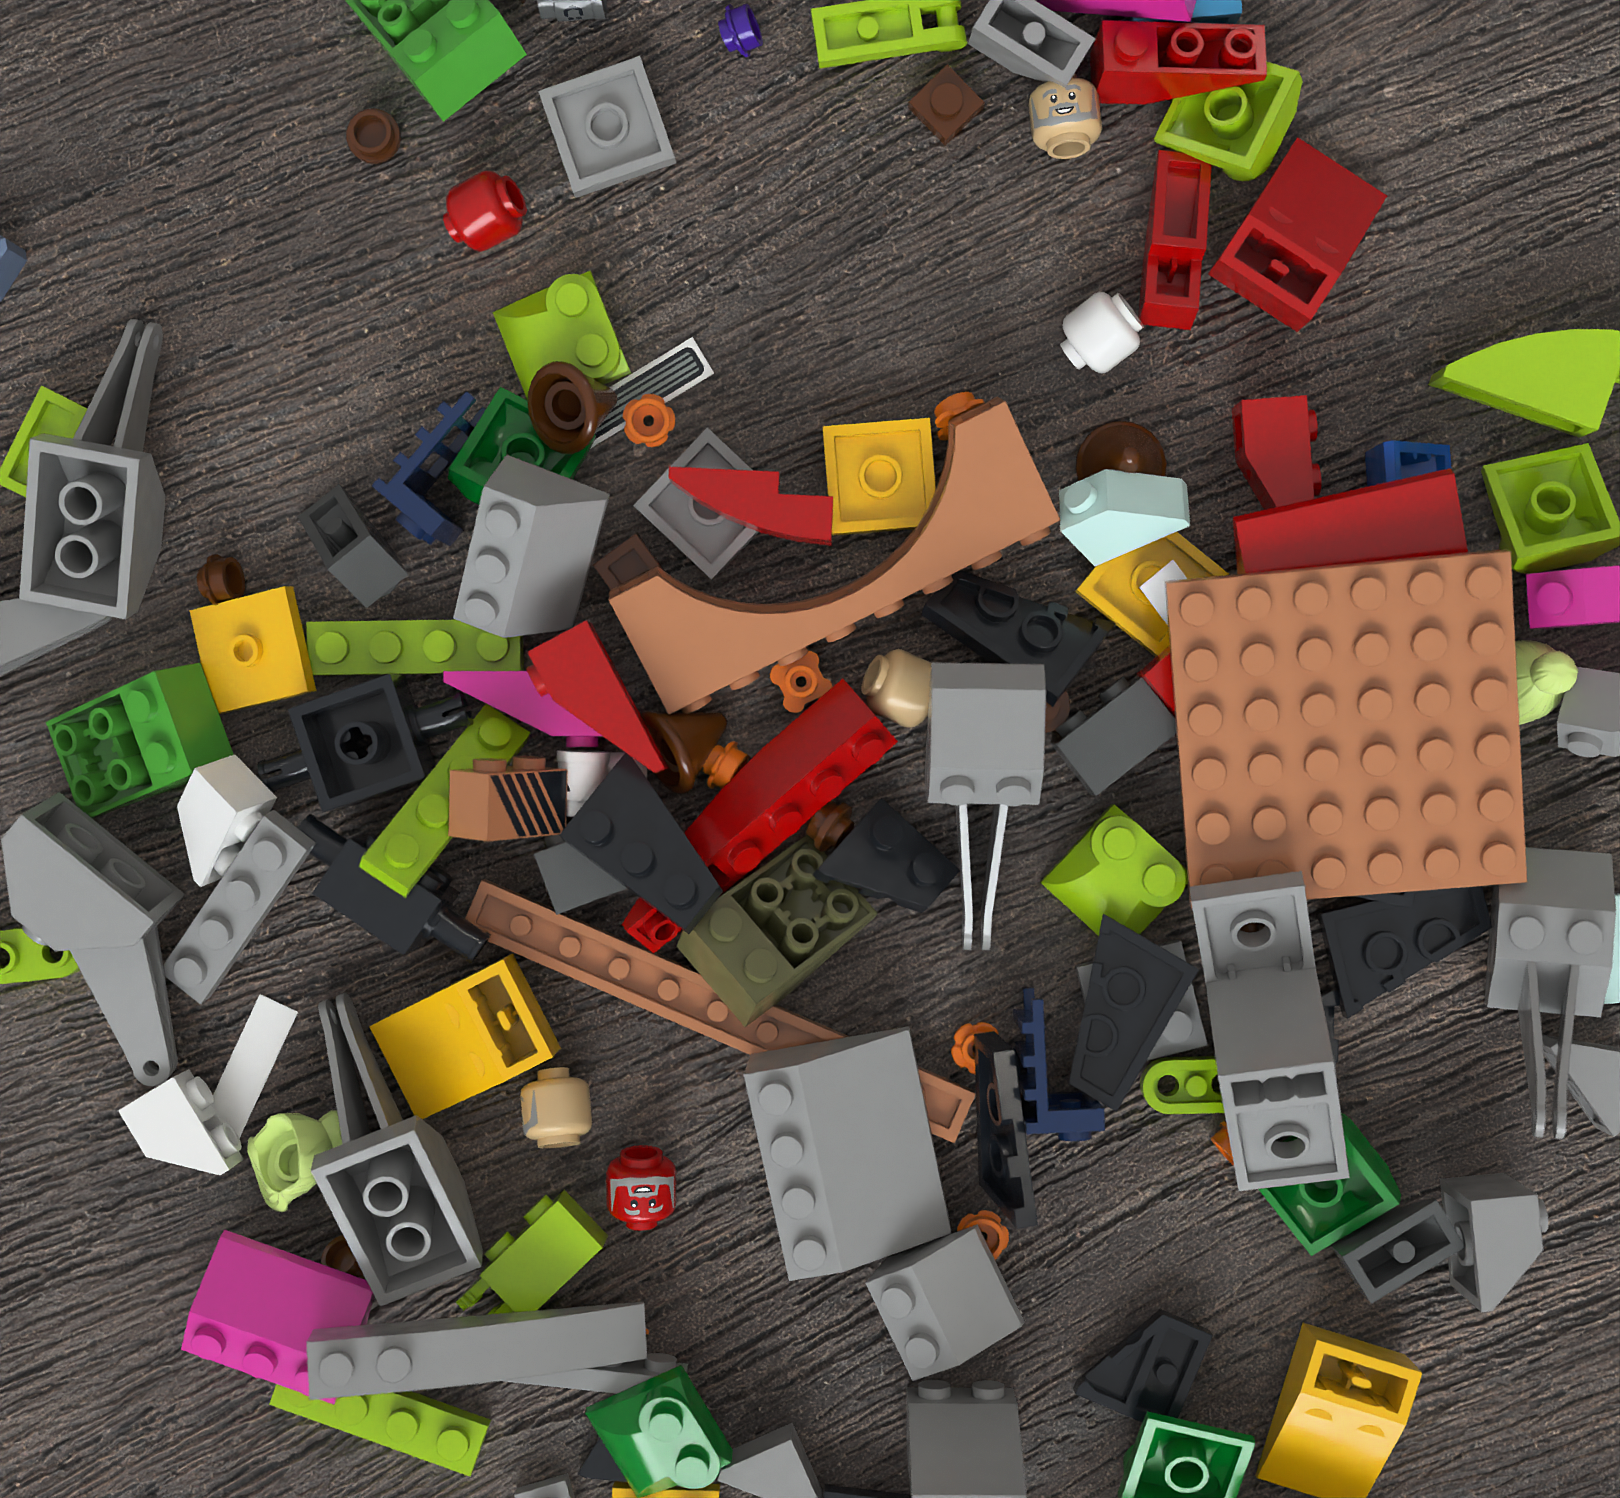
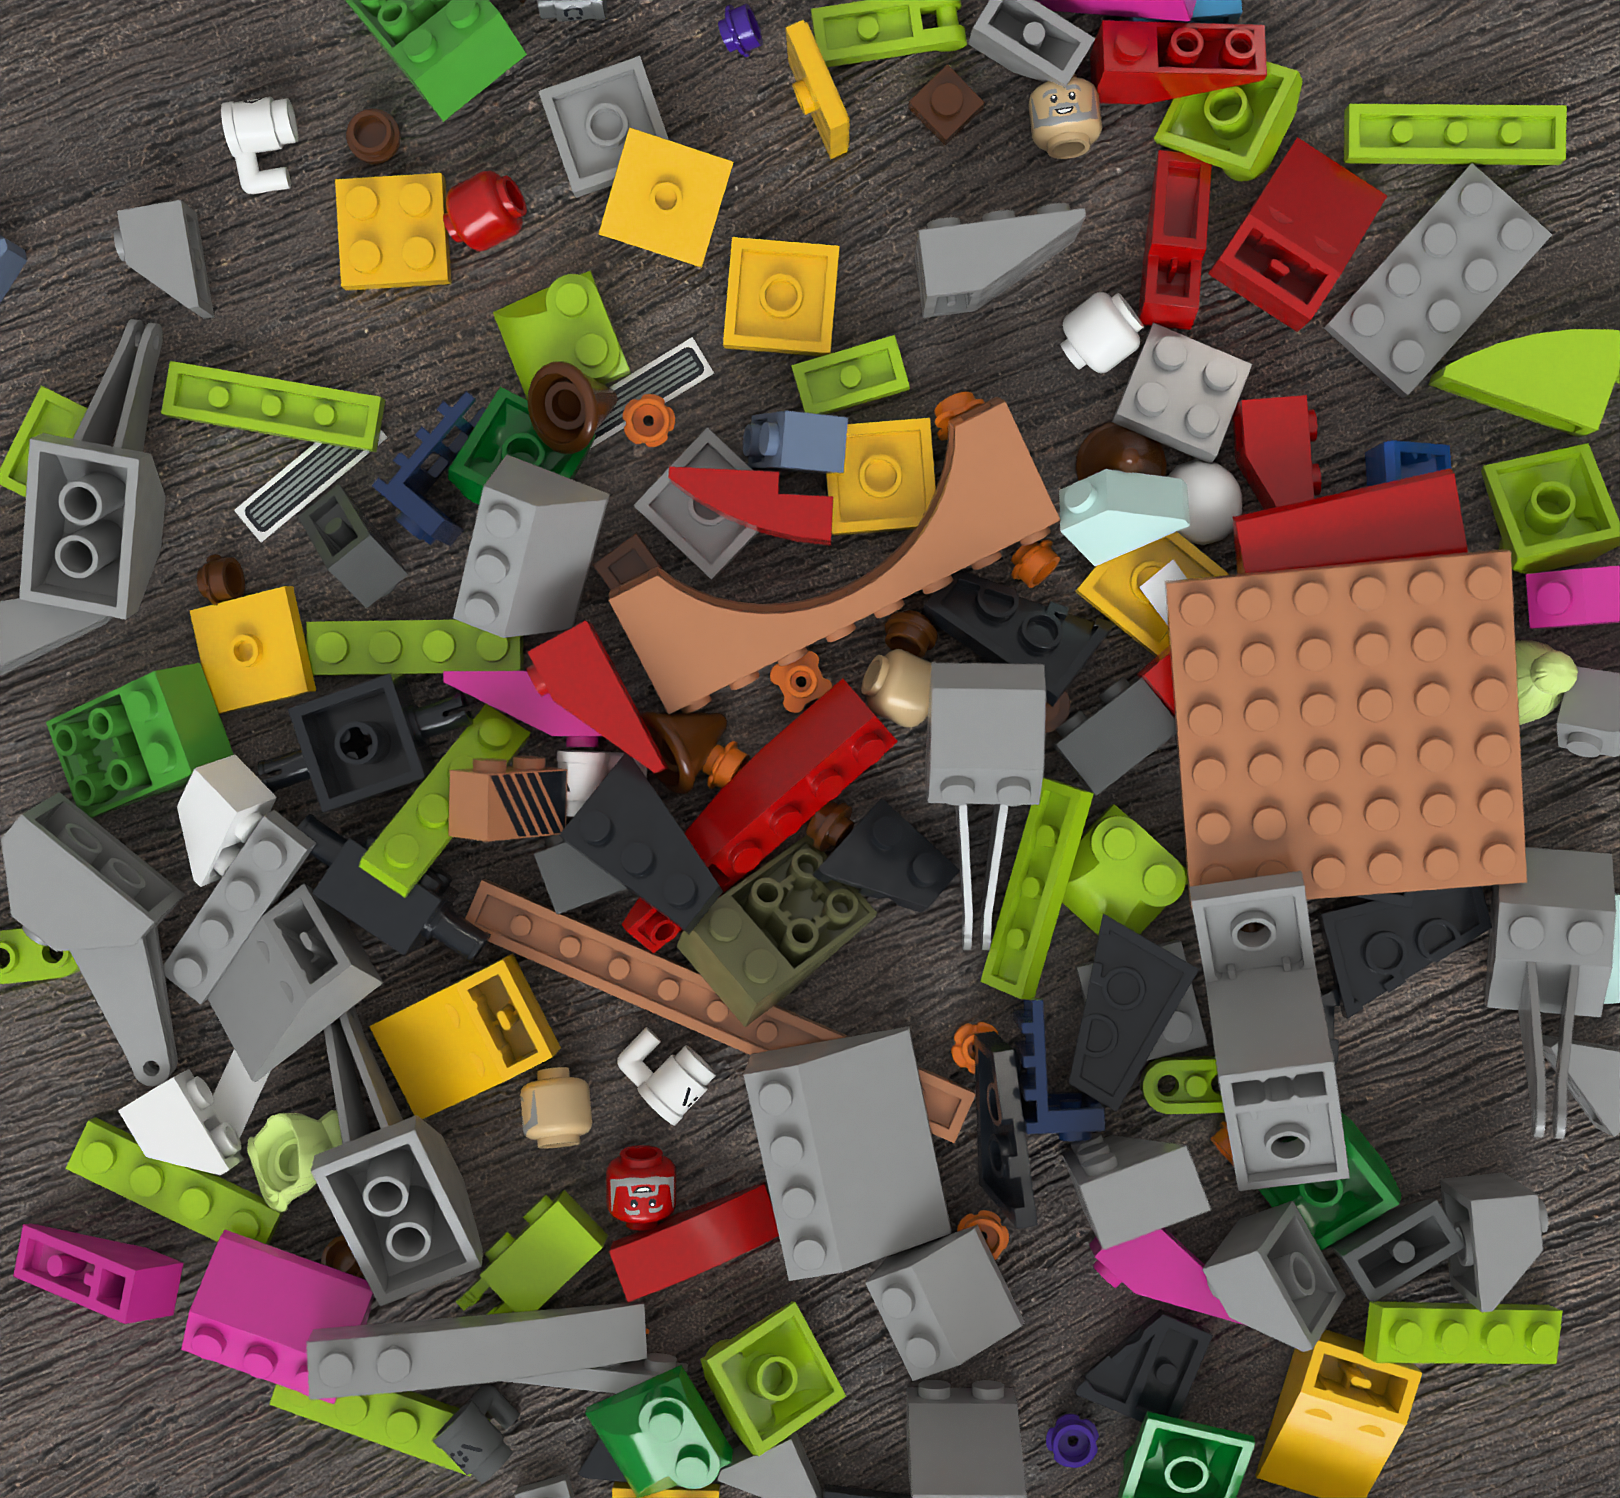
(99, 1273): none -> dark pink slope
(167, 250): none -> light grey slope
(174, 1191): none -> lime plate
(257, 128): none -> white piece
(273, 406): none -> lime plate
(291, 981): none -> light grey slope
(297, 486): none -> sticker
(392, 231): none -> yellow plate
(472, 1439): none -> dark grey piece
(665, 197): none -> yellow plate
(674, 1084): none -> white piece
(694, 1241): none -> red slope
(771, 1379): none -> lime slope
(781, 296): none -> yellow plate
(796, 442): none -> sand blue slope
(816, 89): none -> yellow plate
(851, 377): none -> lime plate
(910, 632): none -> reddish brown plate
(975, 262): none -> light grey slope
(1034, 562): none -> orange plate
(1036, 889): none -> lime plate
(1079, 1453): none -> dark purple plate
(1133, 1185): none -> light grey wedge
(1159, 1269): none -> dark pink slope
(1182, 393): none -> light grey plate
(1212, 500): none -> white hair
(1275, 1277): none -> light grey slope
(1437, 281): none -> light grey plate
(1455, 134): none -> lime plate
(1462, 1333): none -> lime plate

